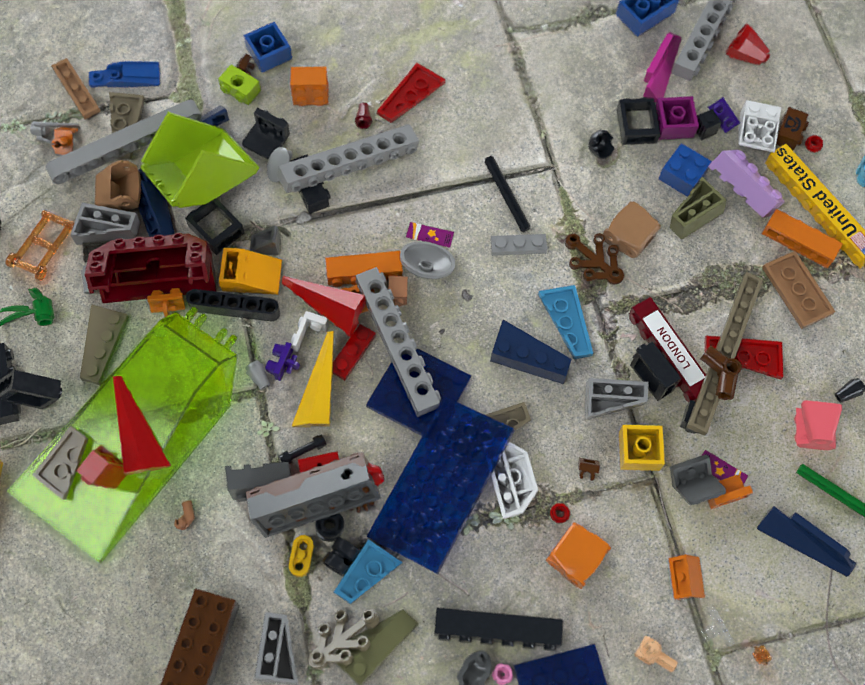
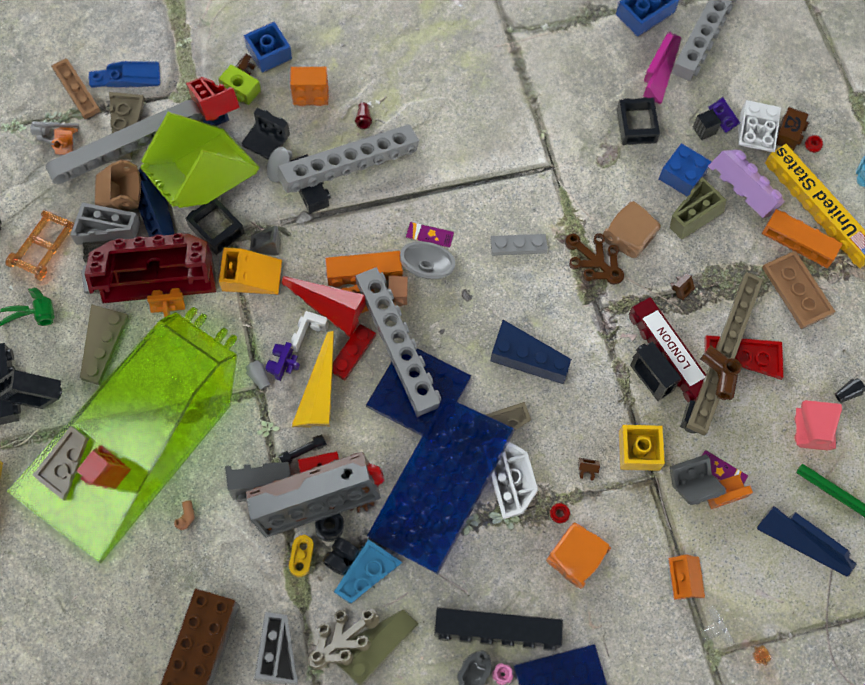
(138, 444): red wedge -> none
(211, 98): none -> red wedge
(226, 299): black beam -> none
(411, 90): red wing -> none
(507, 194): black axle -> none
(568, 318): dark azure wing -> none
(600, 144): black hair -> none
(612, 396): light grey wedge -> none
(650, 653): light nougat axle -> none
(676, 117): magenta brick -> none
(683, 286): none -> reddish brown tile
(748, 47): red cone -> none

